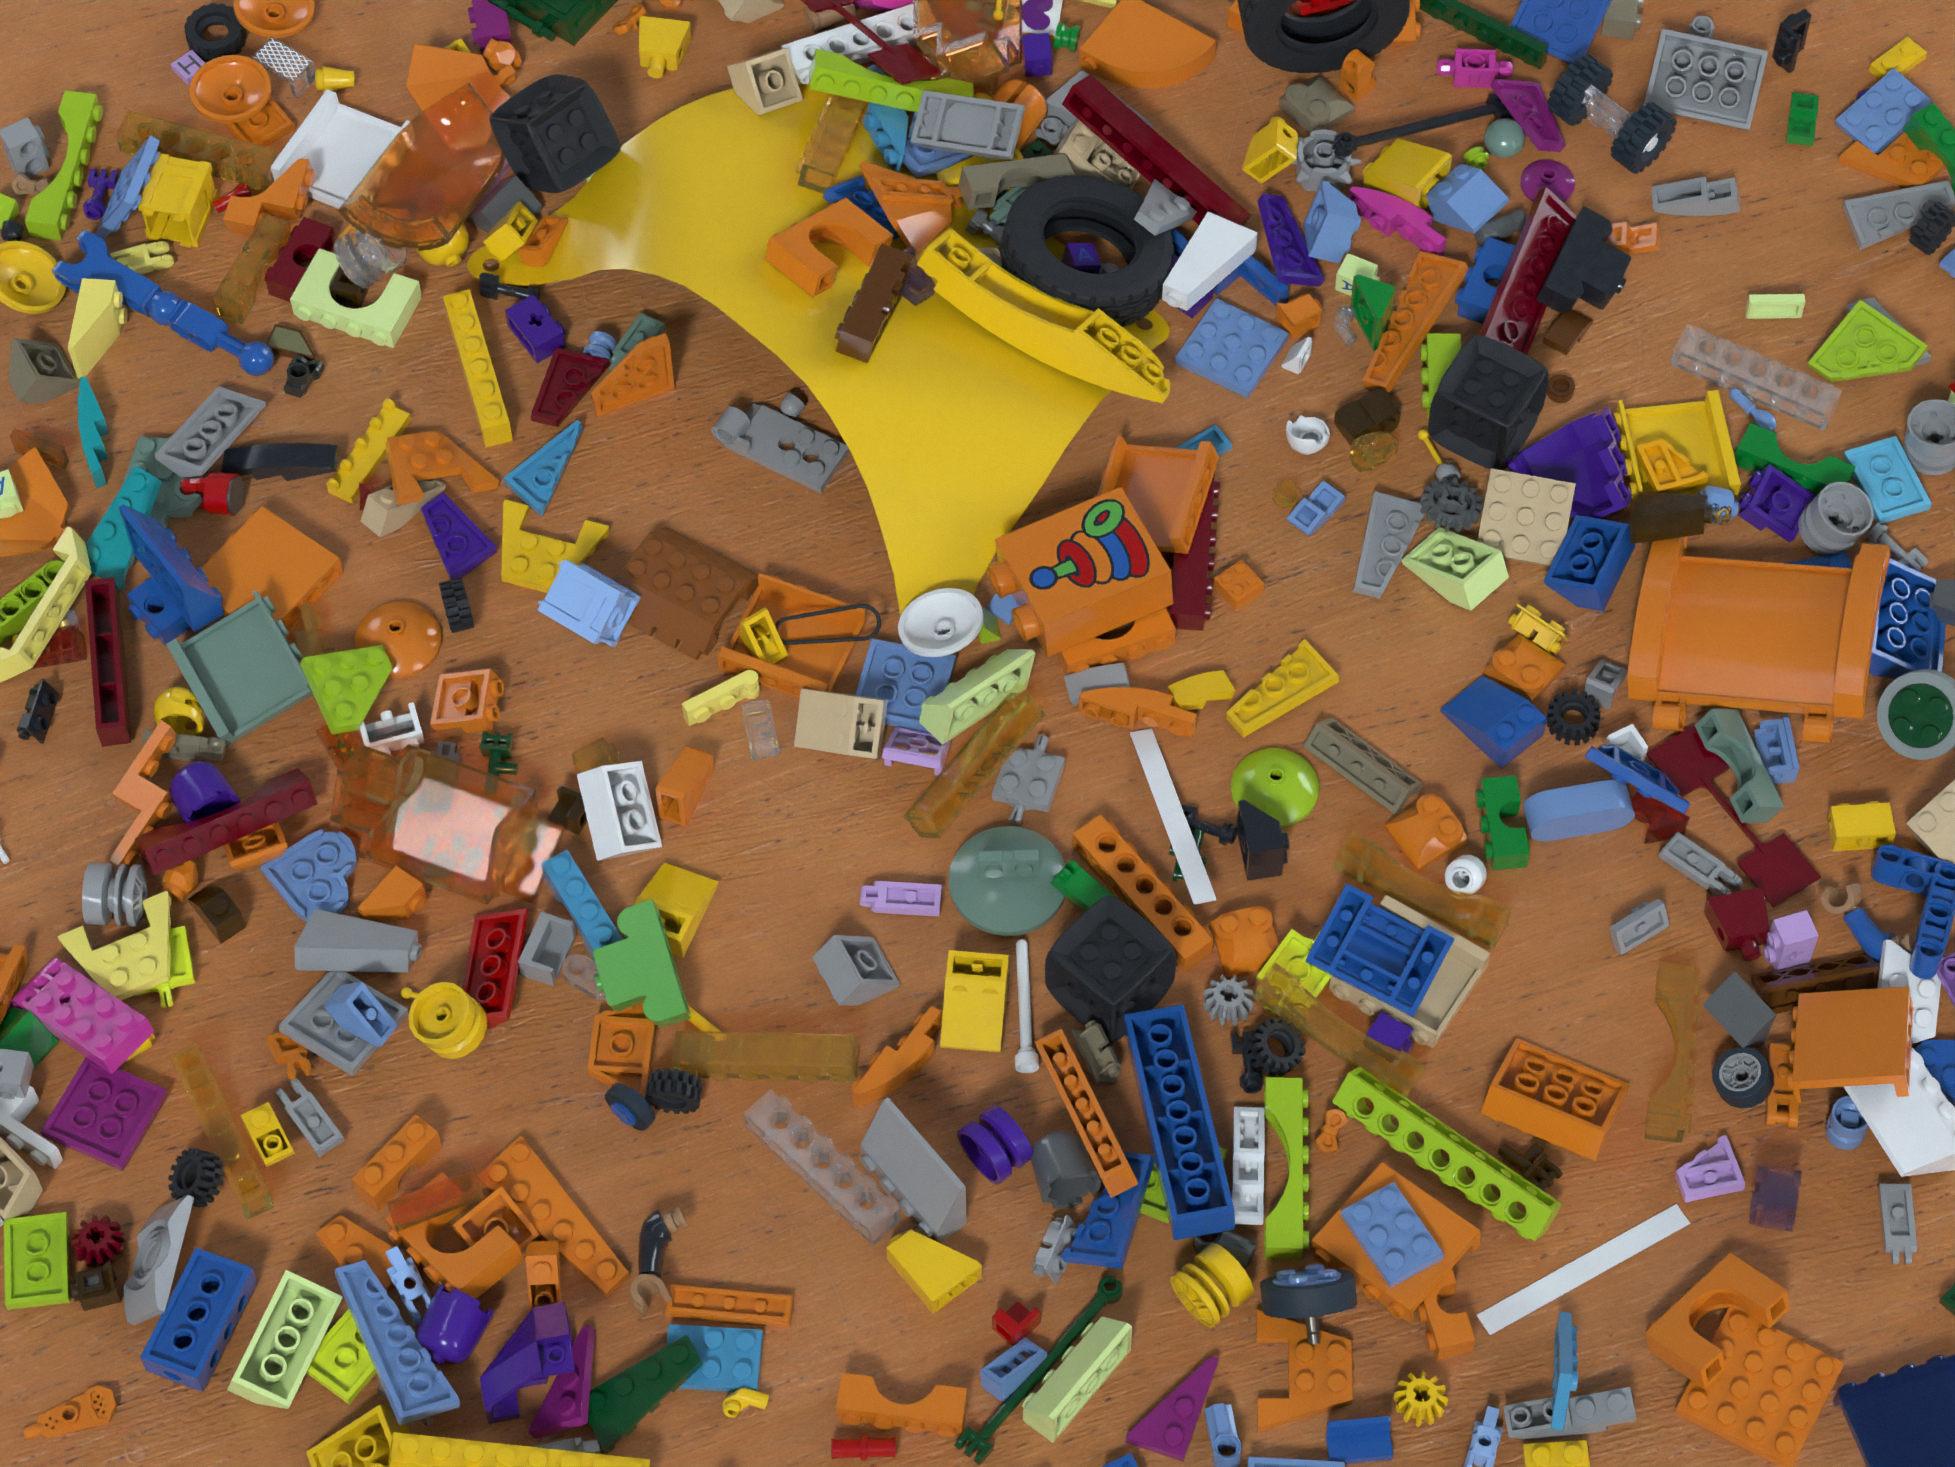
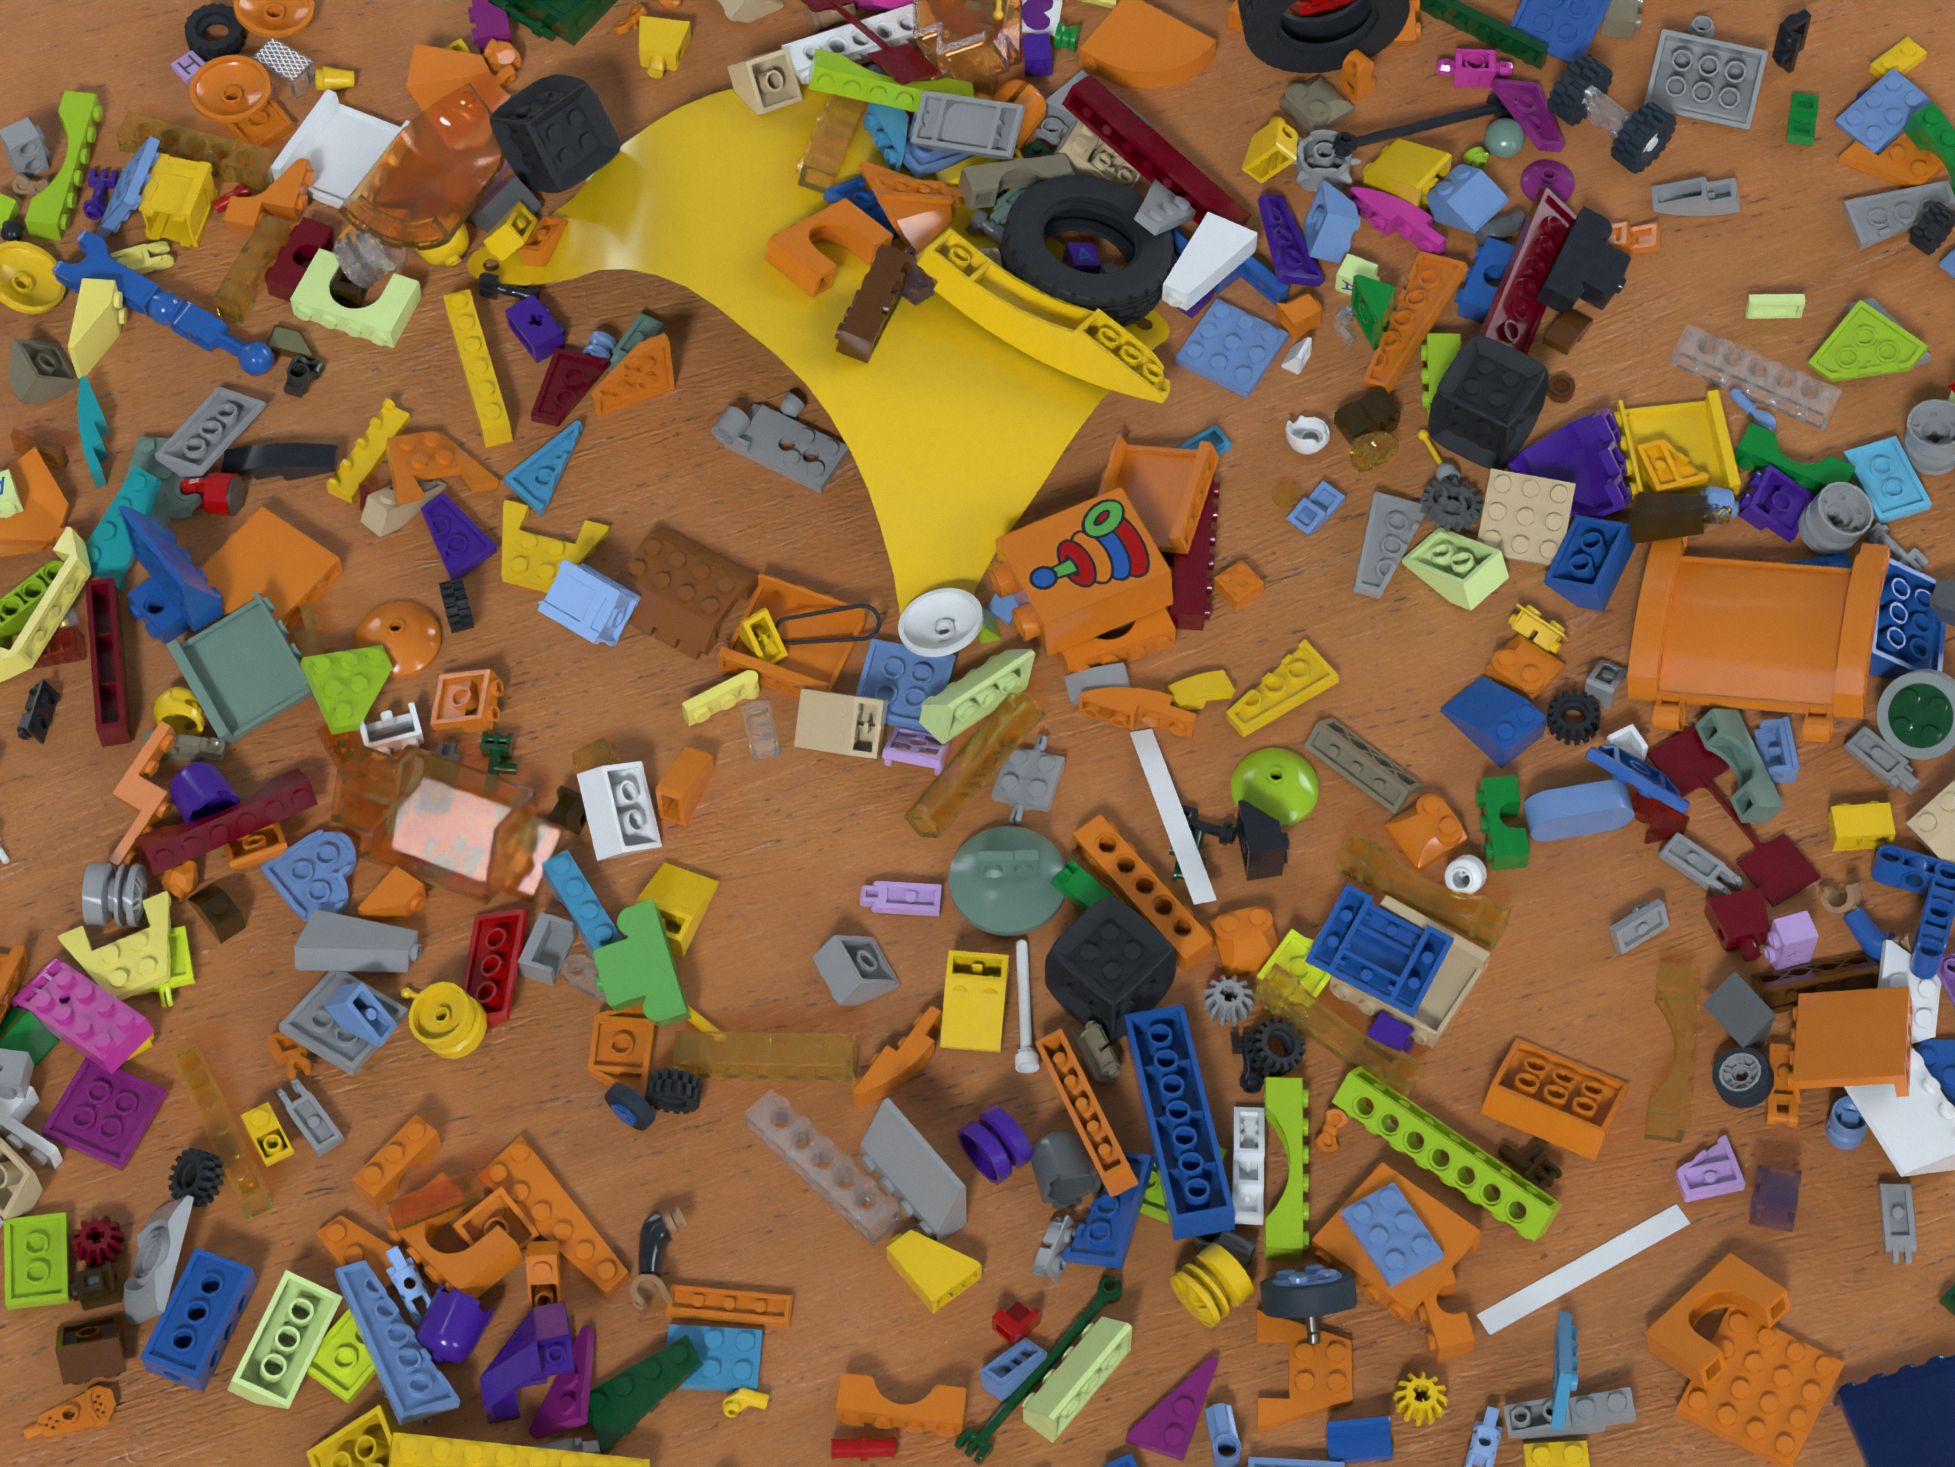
(91, 1349): none -> reddish brown slope
(1882, 760): none -> light grey hinge

